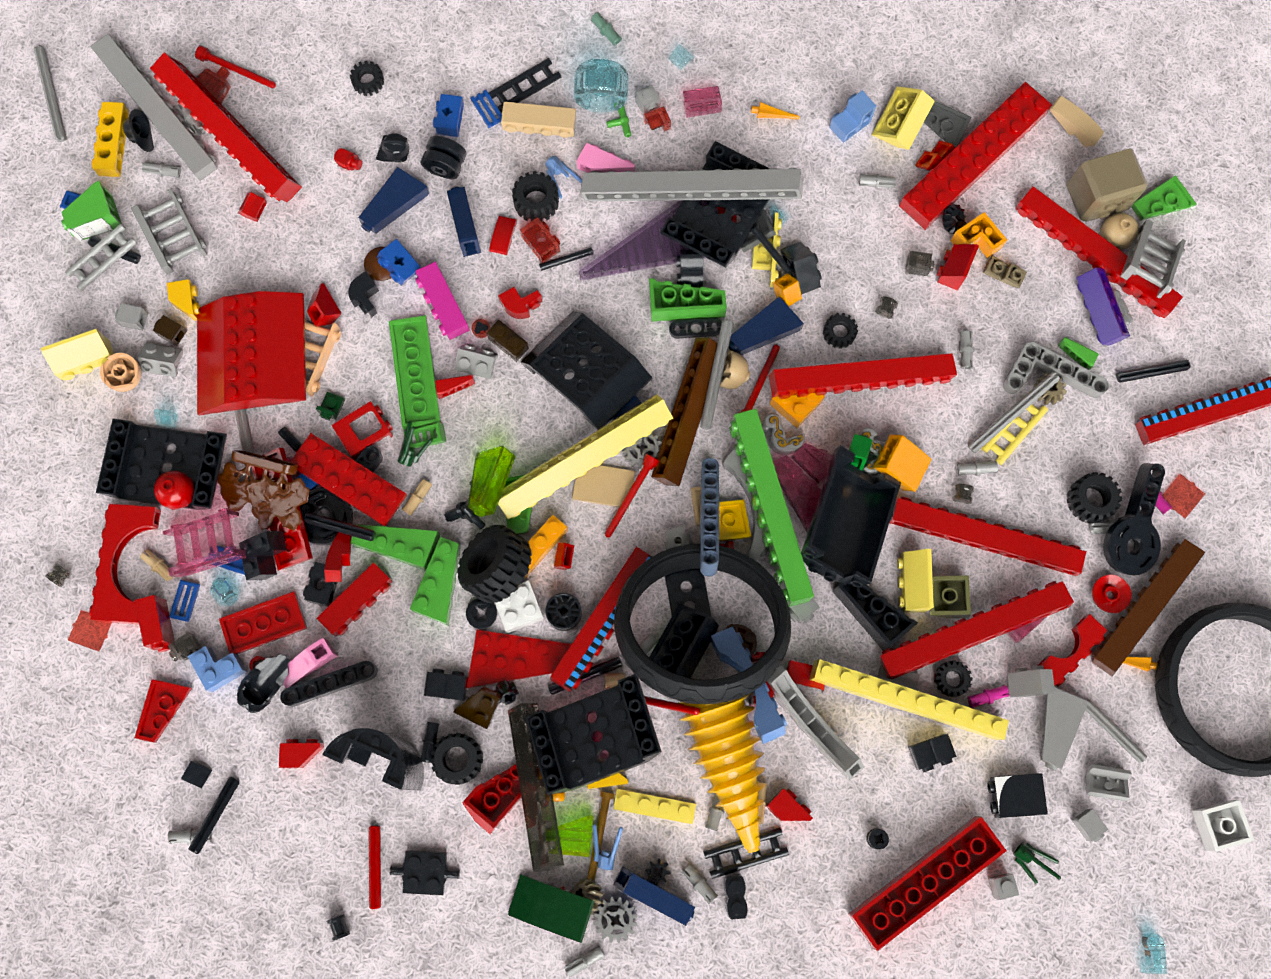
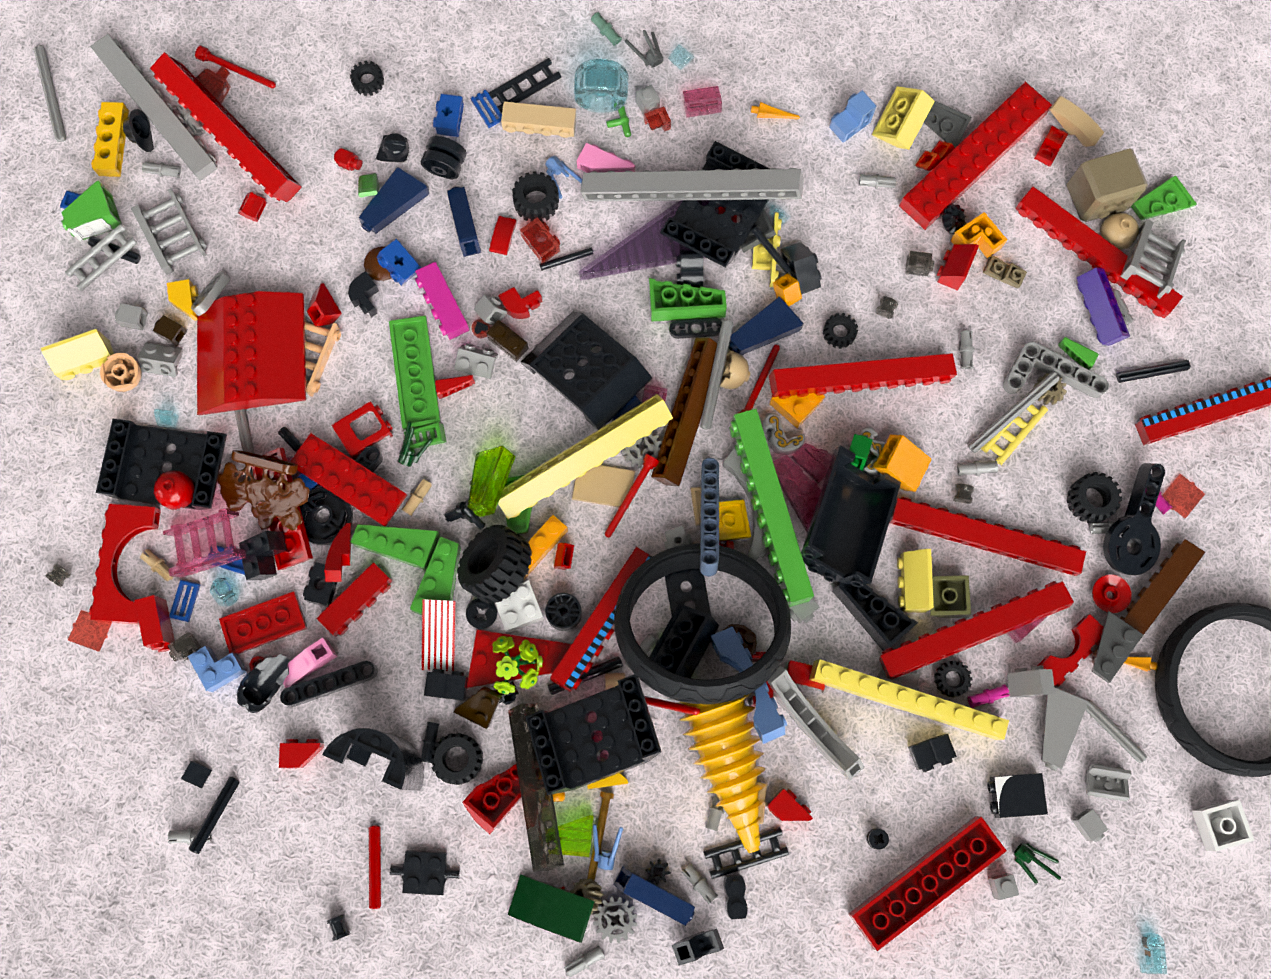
(159, 709): red wing -> none
(210, 293): none -> light grey beam
(330, 406): dark green bracket -> none
(340, 526): black axle -> none
(368, 185): none -> bright green slope
(438, 634): none -> sticker
(490, 309): none -> light grey brick
(510, 665): none -> lime plant
(650, 391): none -> clear pink panel
(653, 56): none -> dark grey plant
(654, 806): light yellow plate -> none
(697, 946): none -> black brick
(1051, 146): none -> red slope
(1115, 646): none -> dark grey wing

